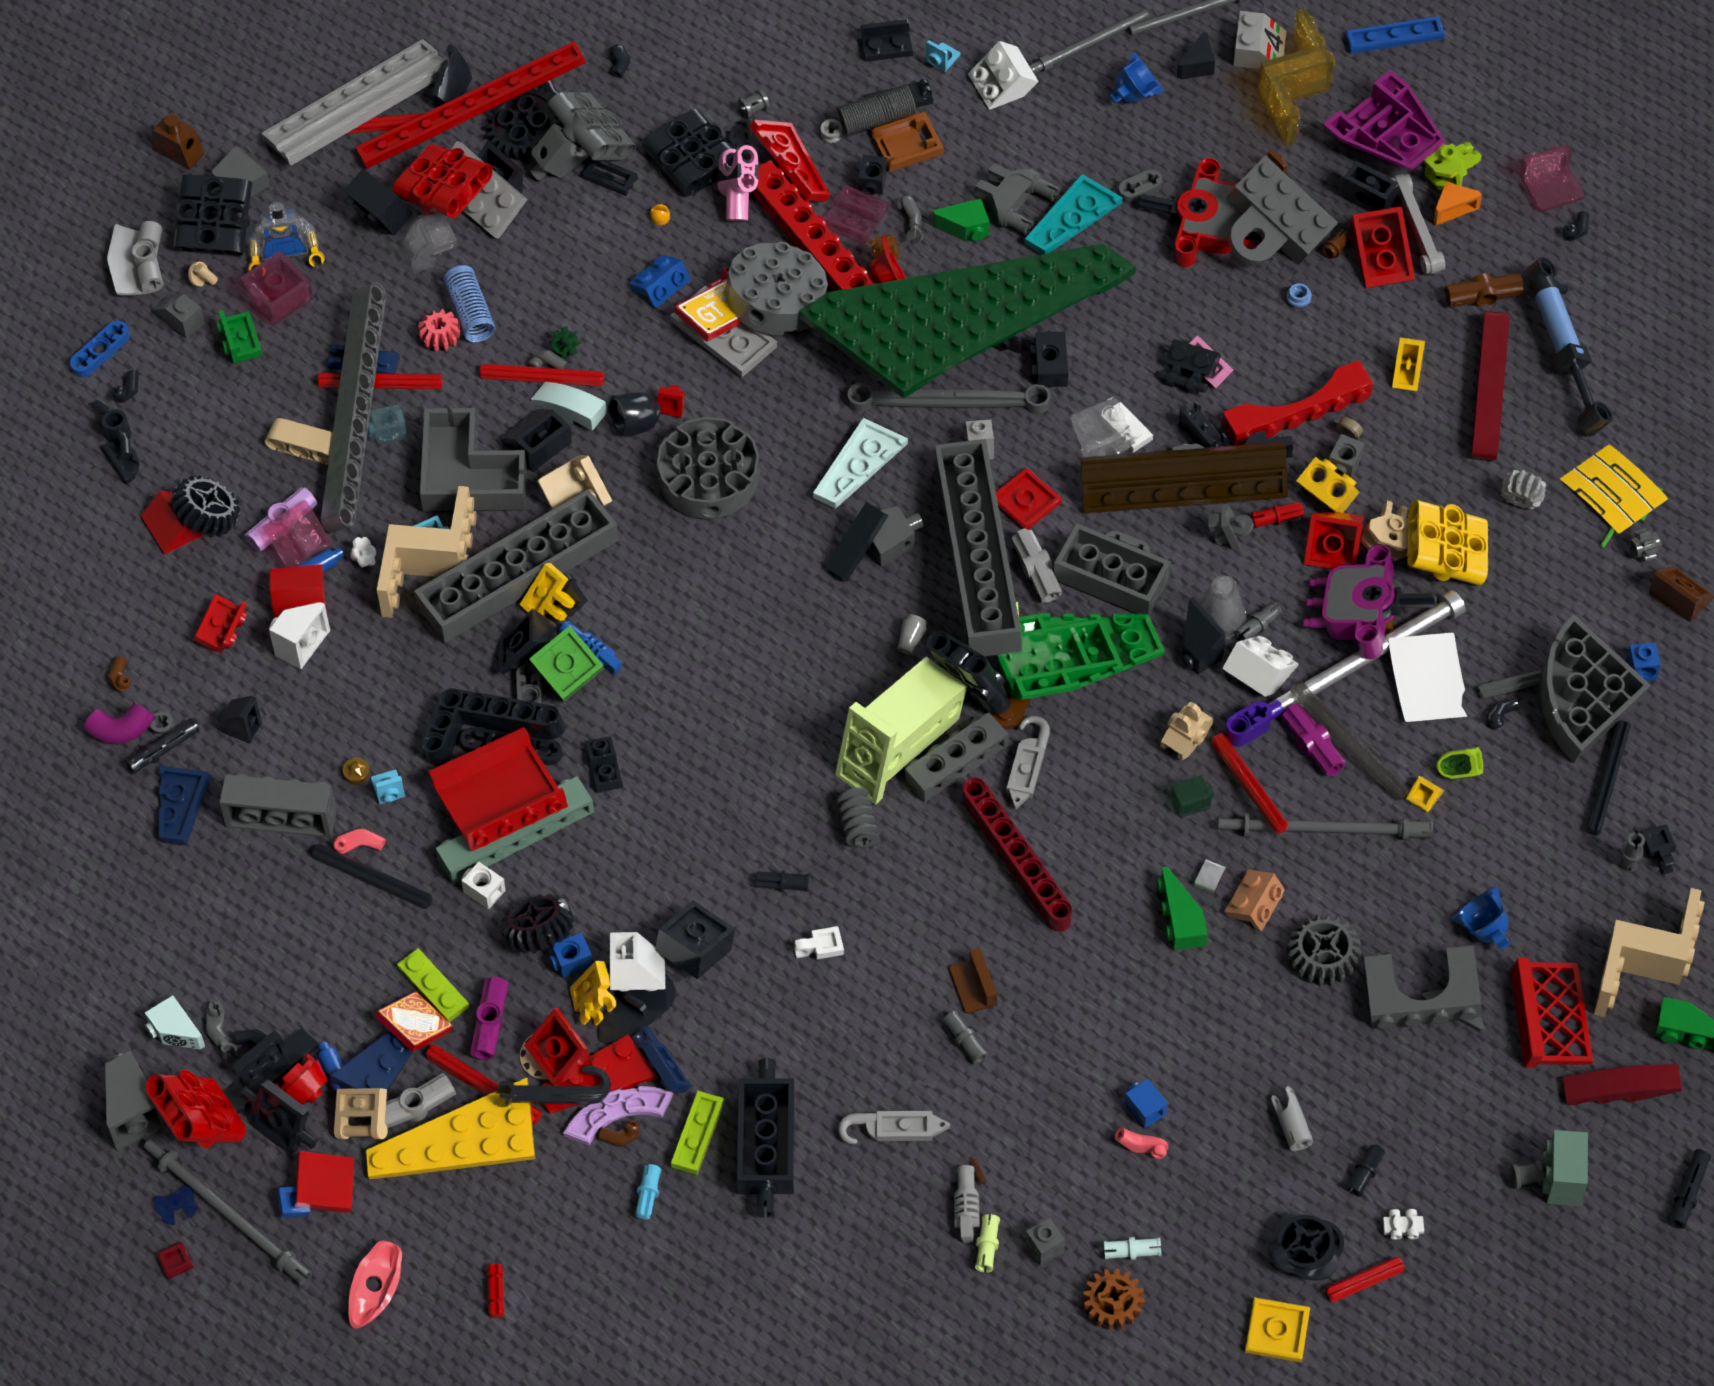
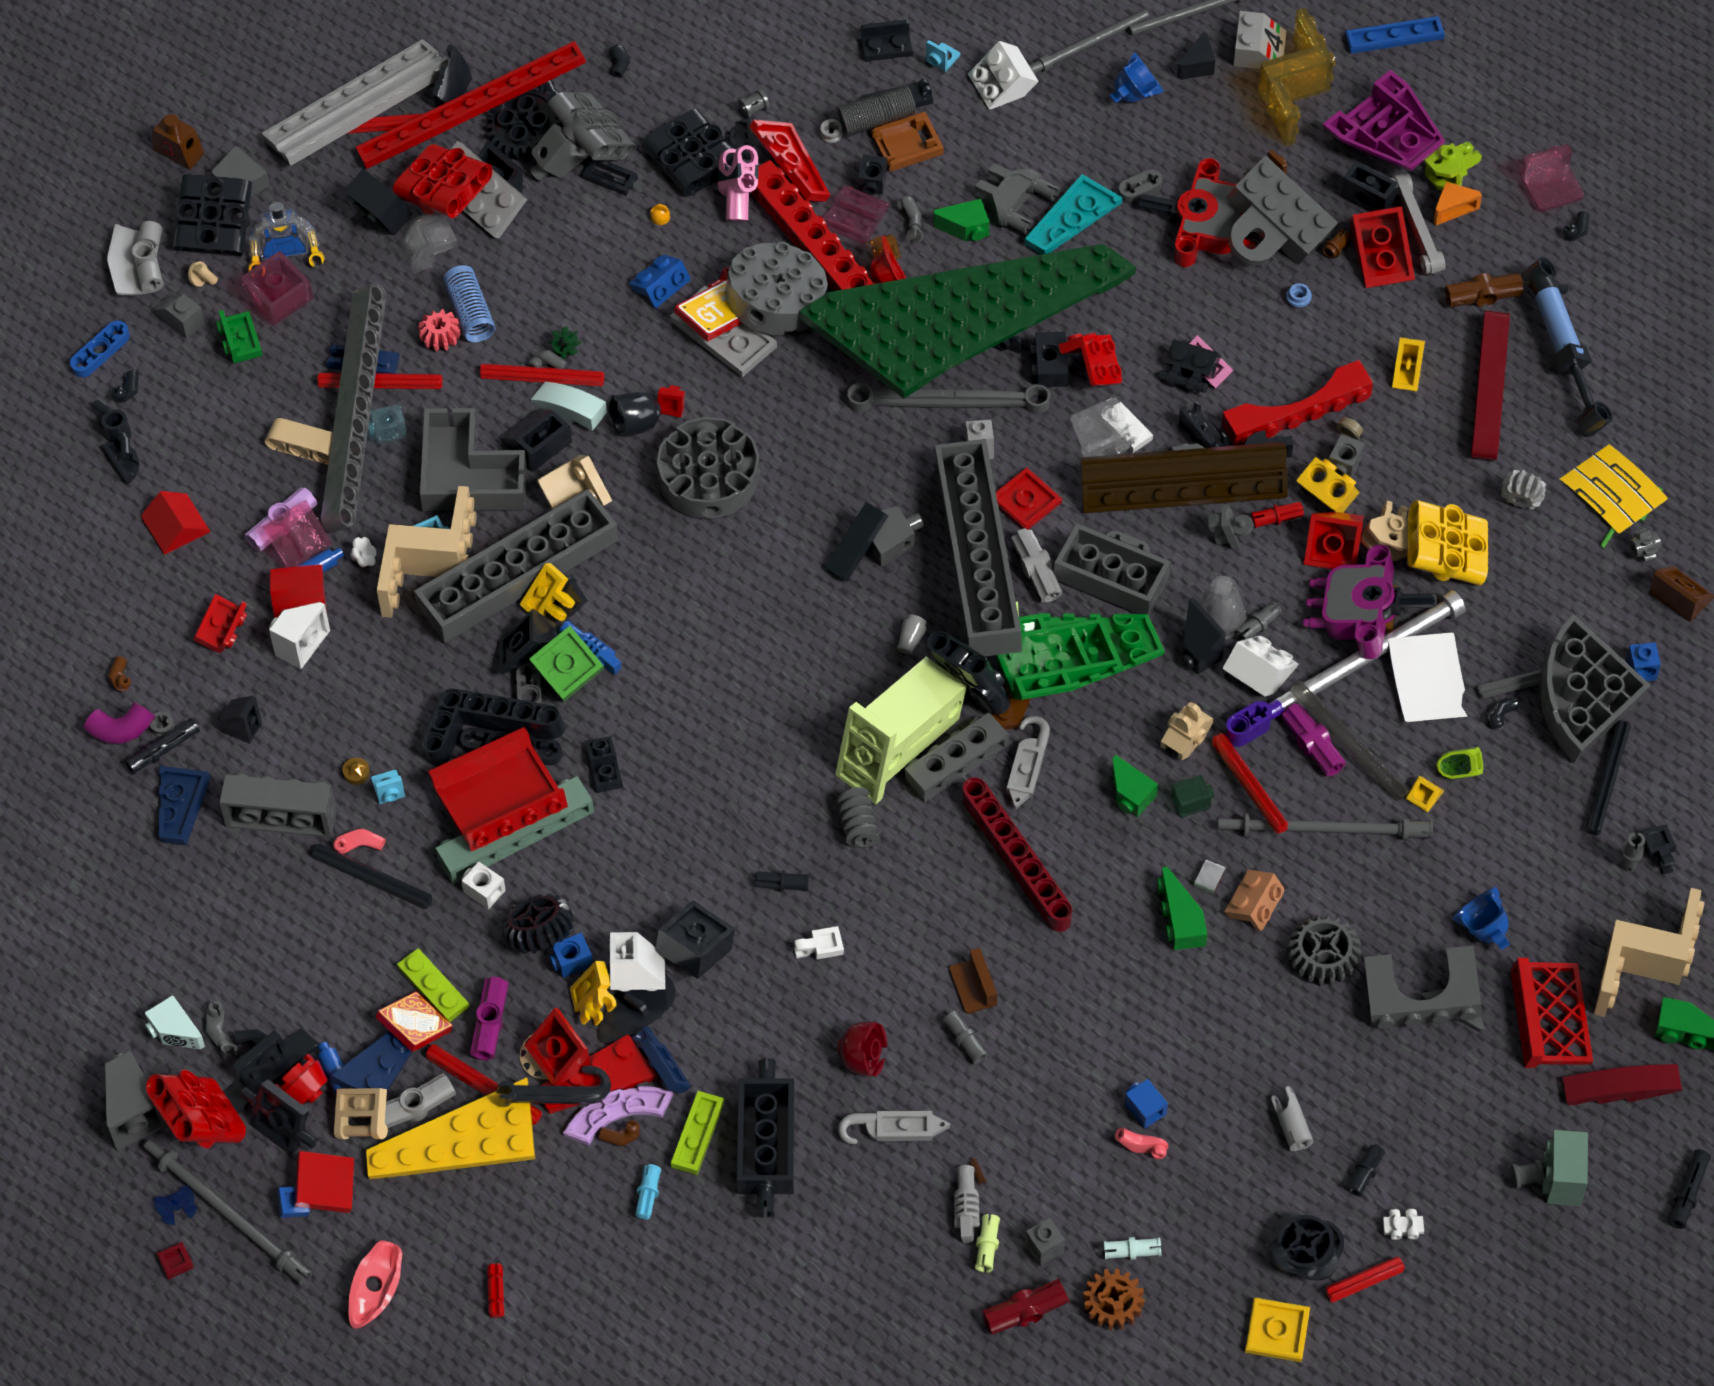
(205, 506): black gear -> none
(859, 460): light aqua wing -> none
(860, 1045): none -> dark red cylinder
(1025, 1307): none -> dark red piece
(1098, 357): none -> red bracket
(1131, 787): none -> green slope

